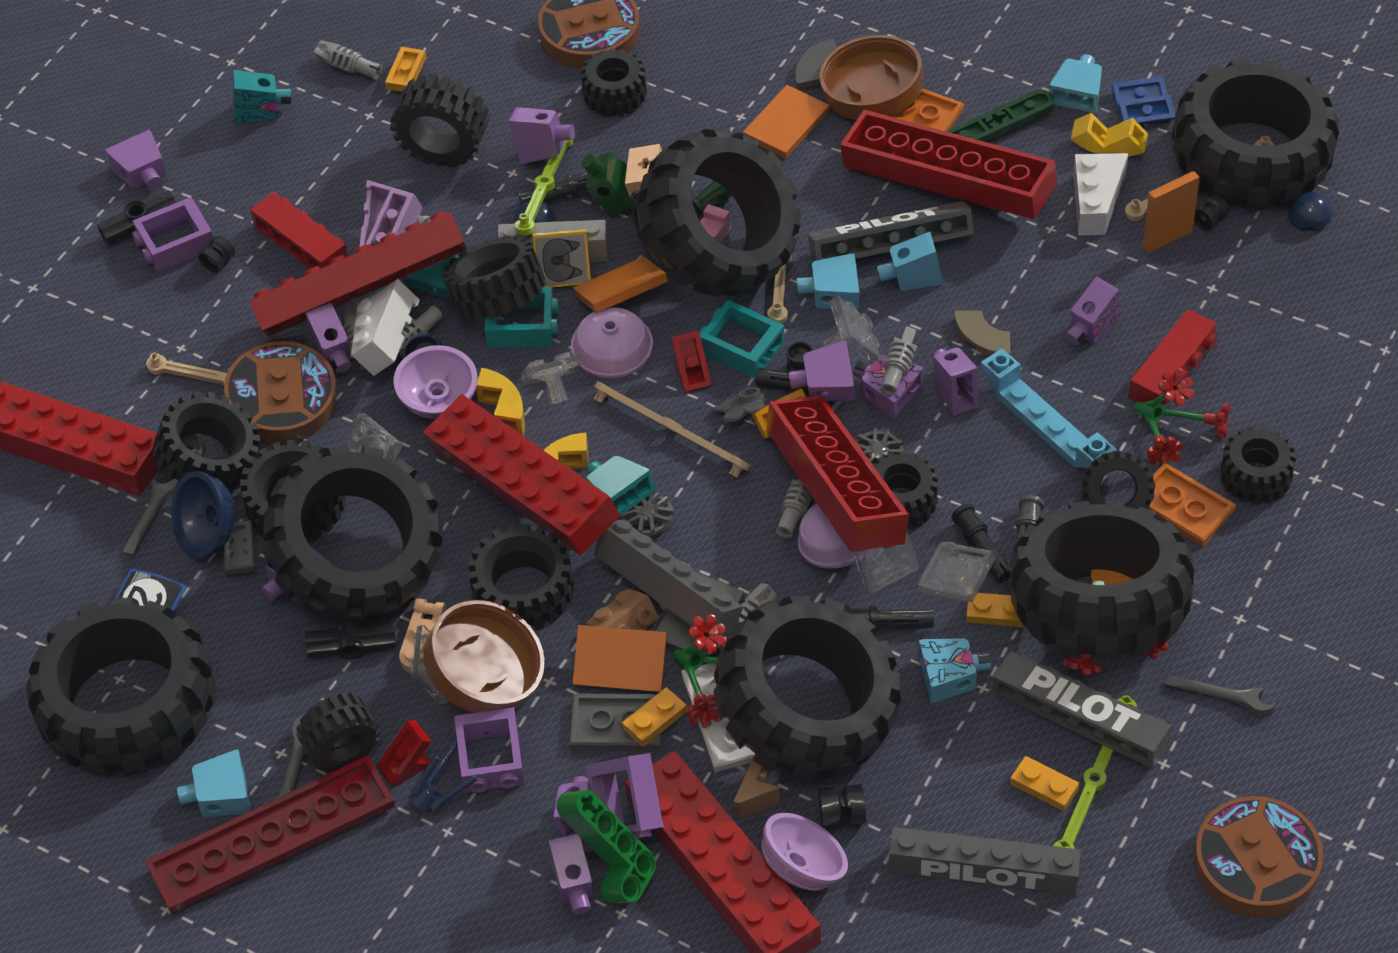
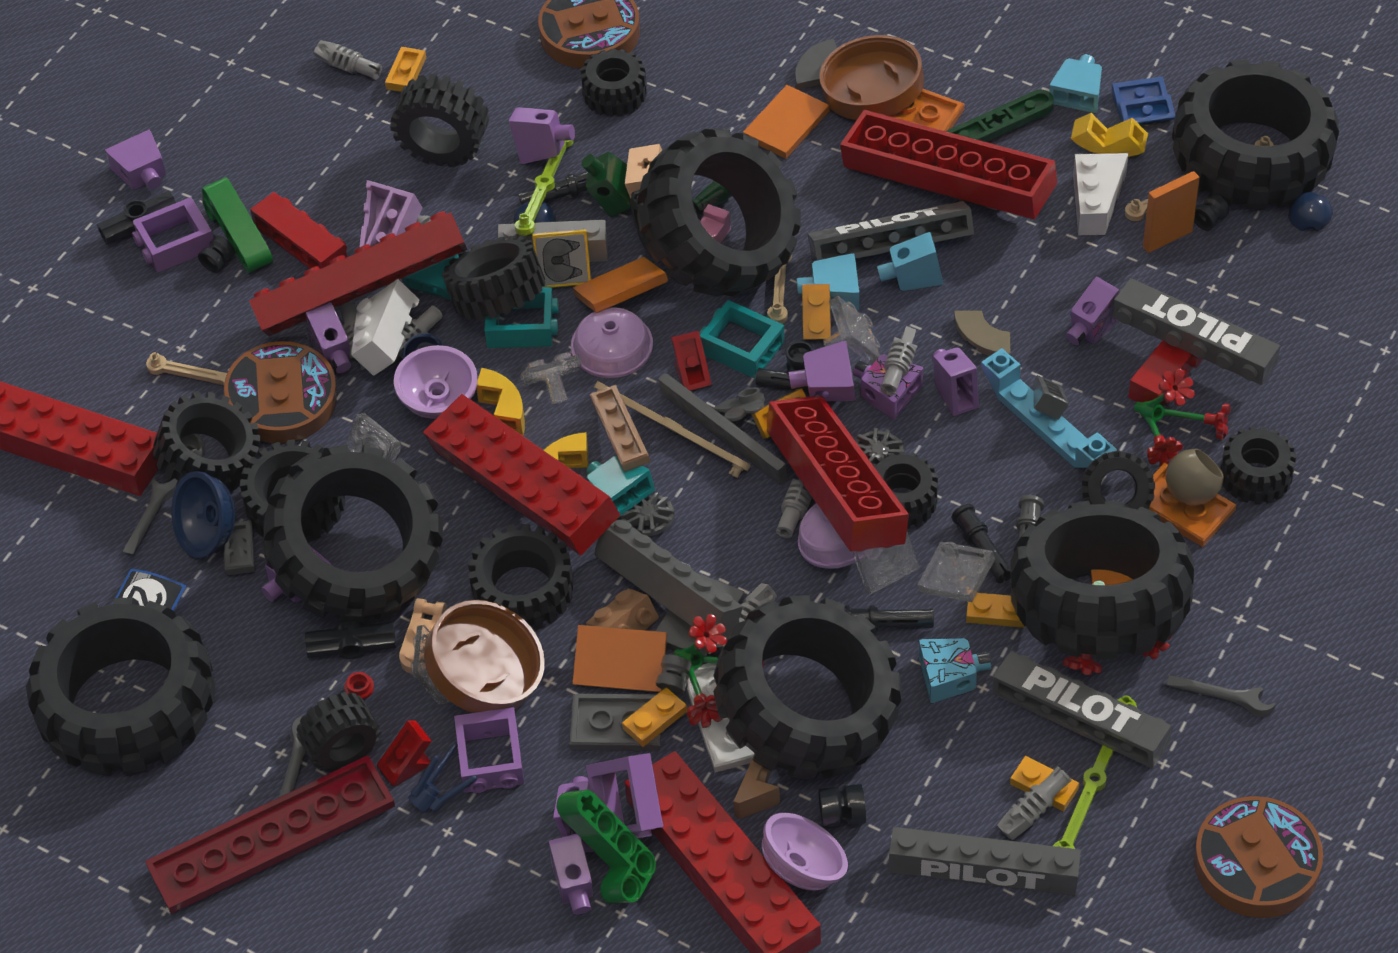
(218, 786): medium azure torso -> none
(225, 206): none -> green beam
(256, 96): teal torso -> none
(359, 679): none -> red plate
(619, 428): none -> medium nougat tile
(673, 673): none -> dark grey wheel
(723, 429): none -> dark grey tile
(816, 311): none -> light orange plate
(1033, 804): none -> light grey hinge
(1049, 398): none -> dark grey slope
(1193, 477): none -> dark tan helmet
(1196, 331): none -> dark grey brick

